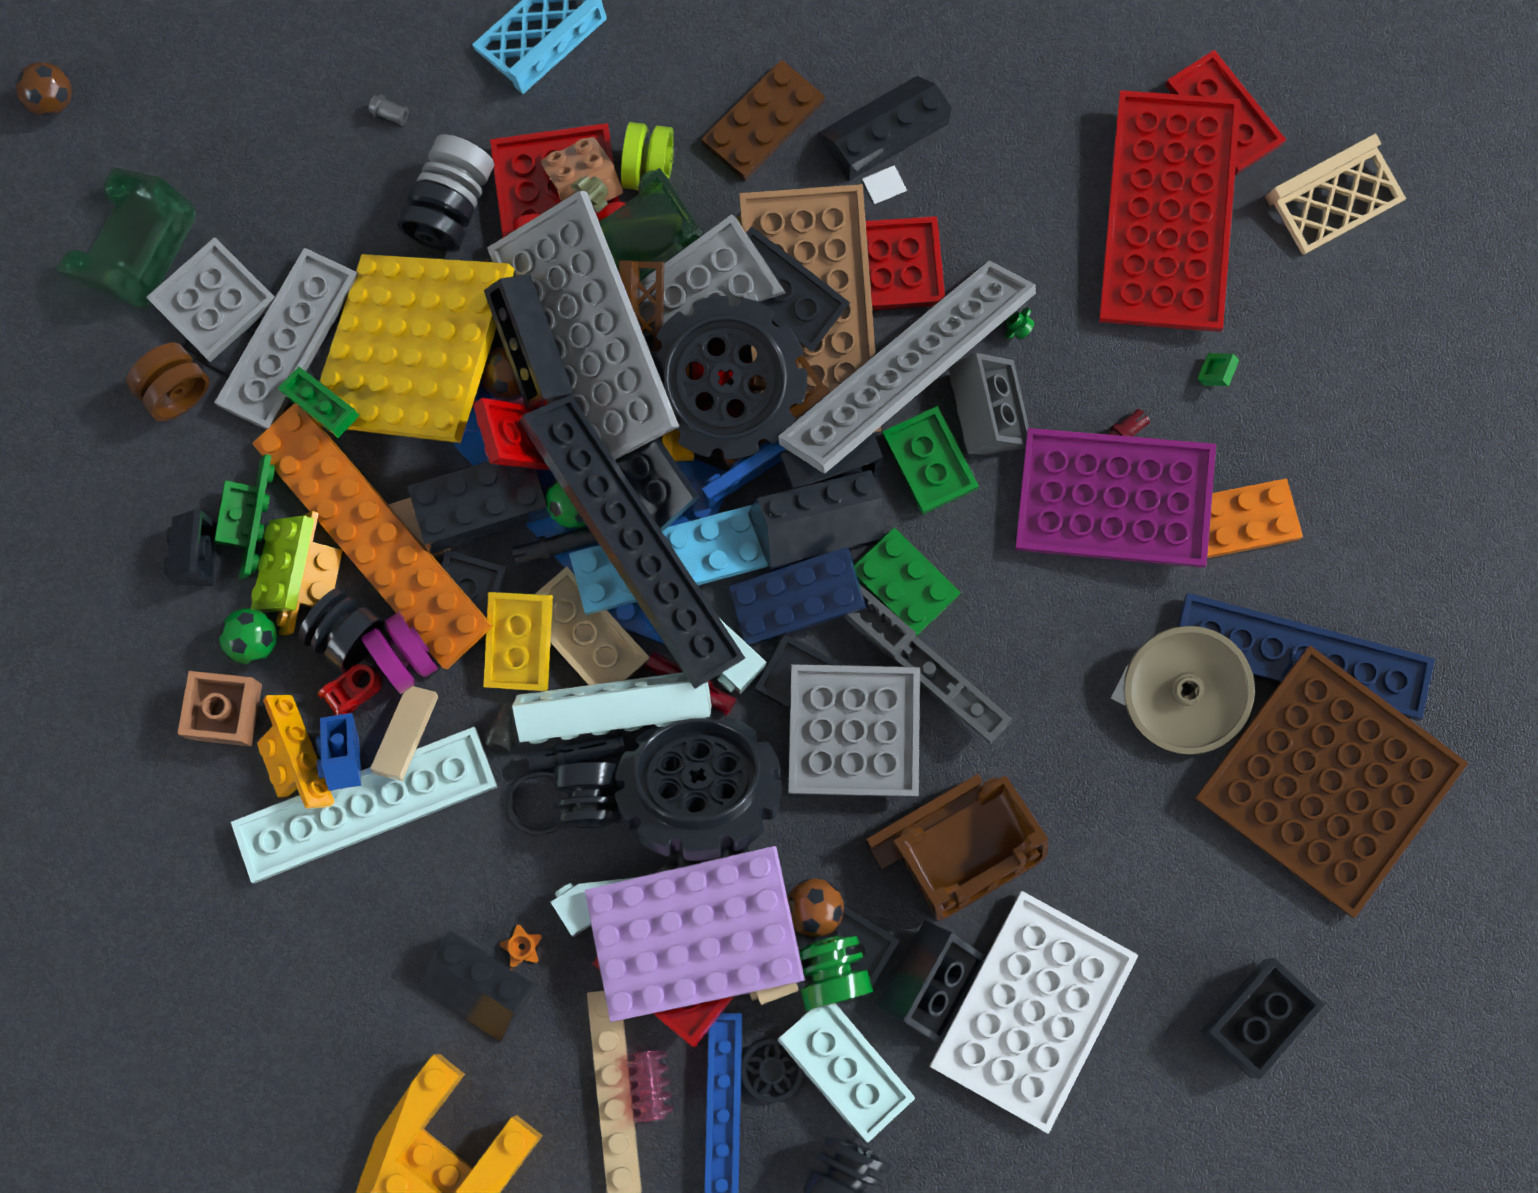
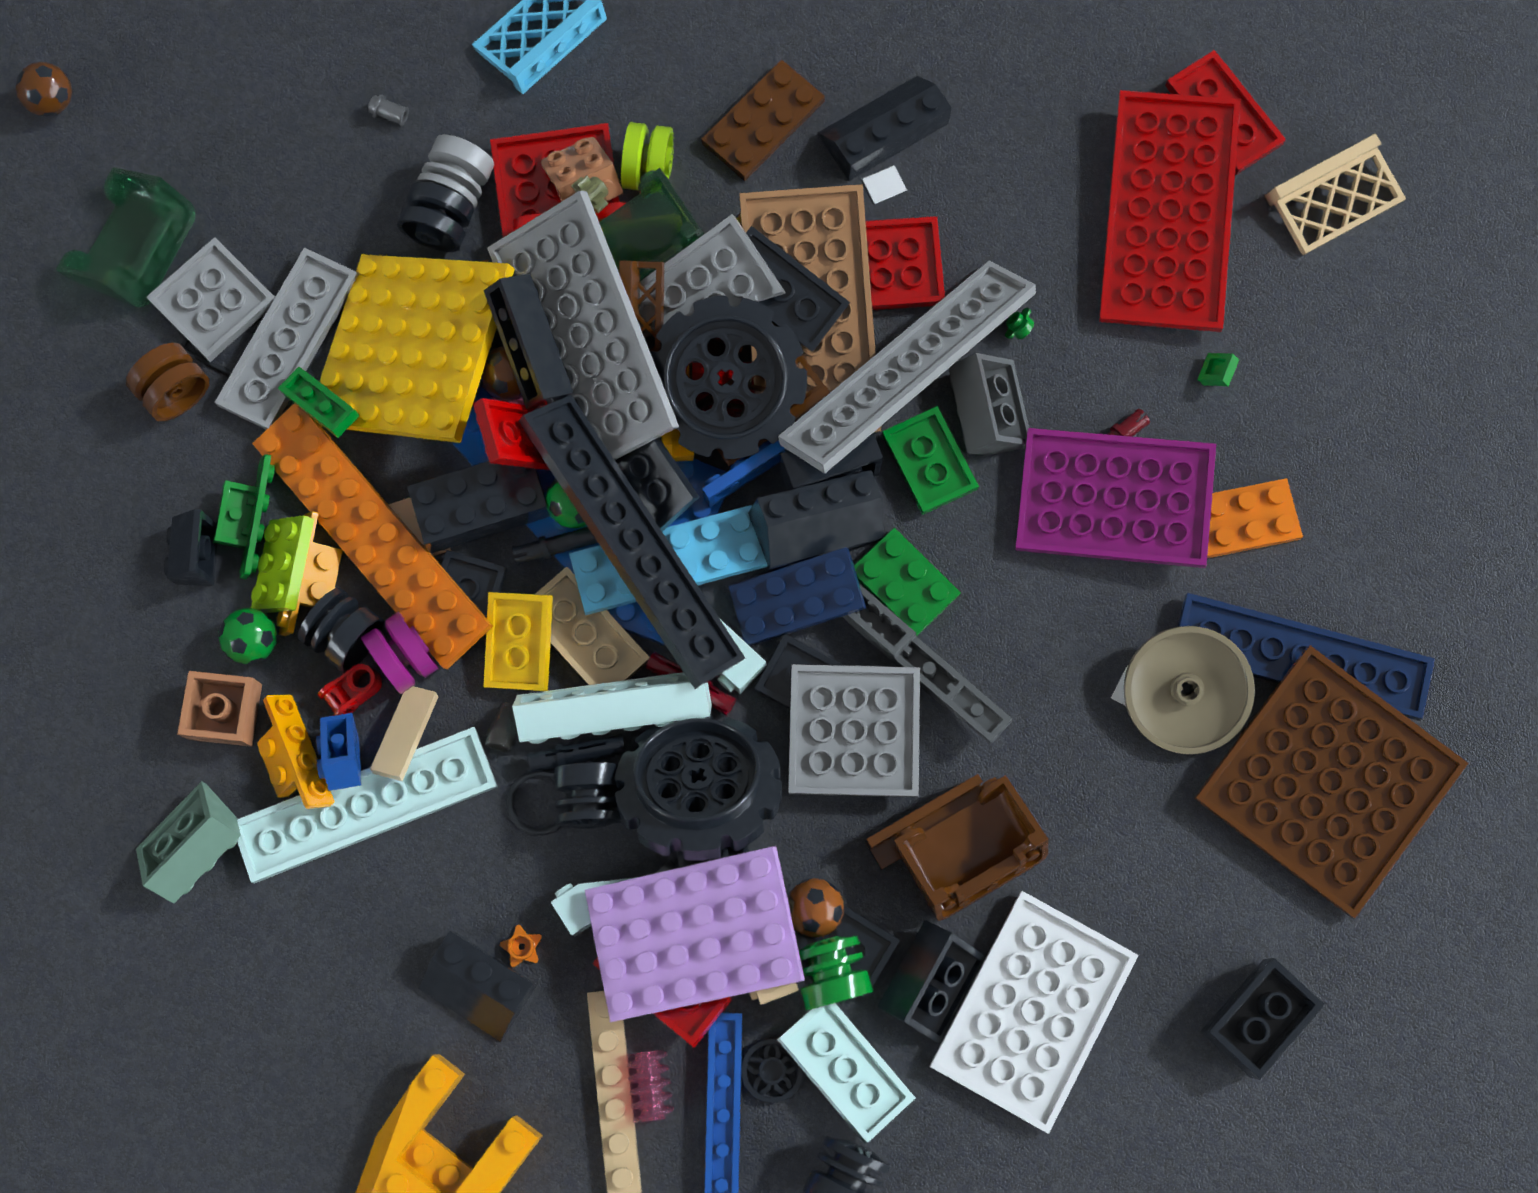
(187, 844): none -> sand green slope

